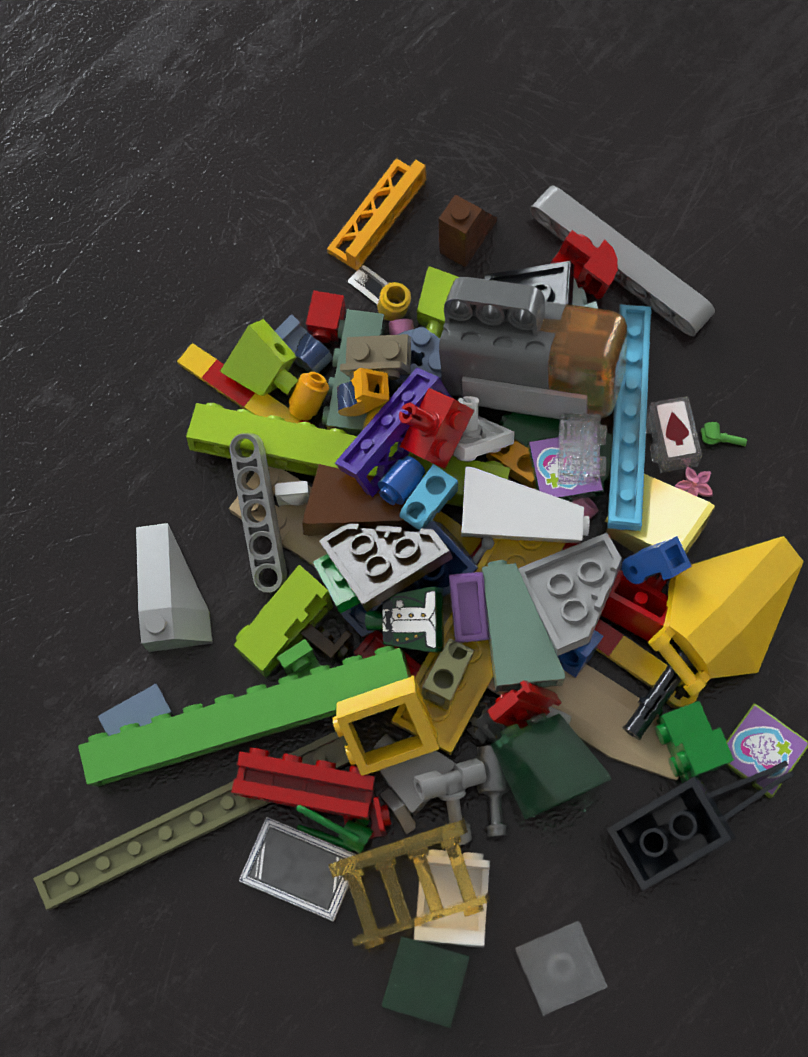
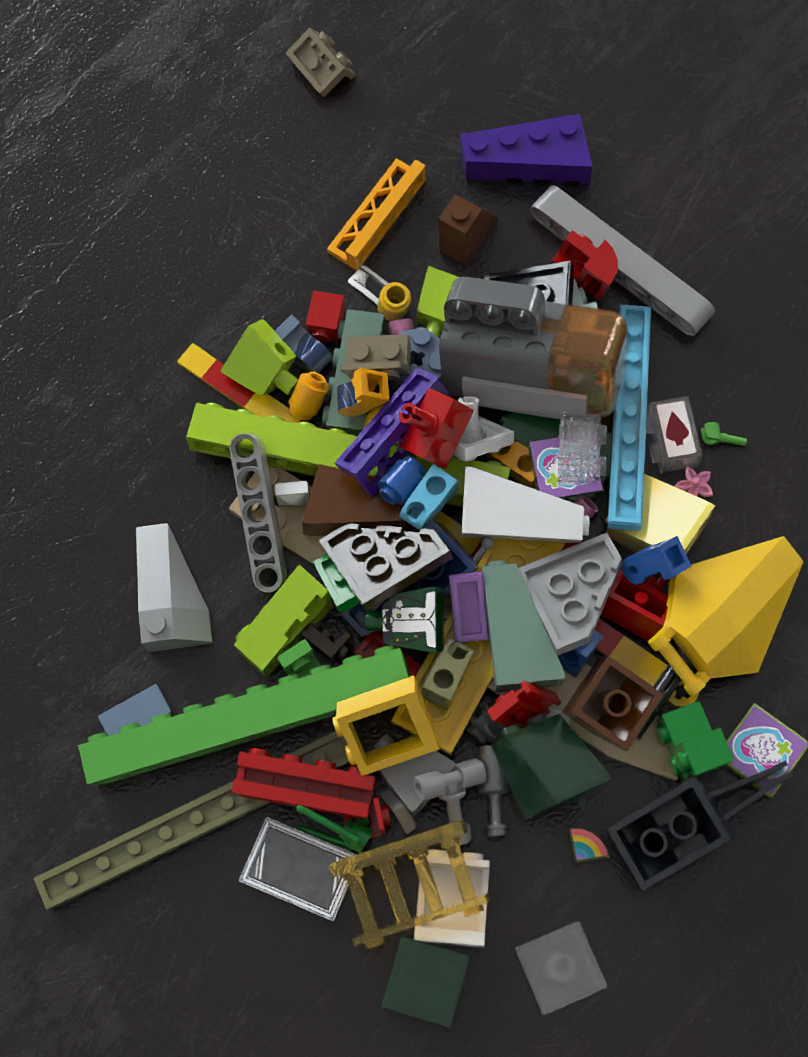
(319, 61): none -> dark tan bracket
(529, 151): none -> dark purple wedge
(586, 845): none -> tile
(613, 703): none -> reddish brown slope

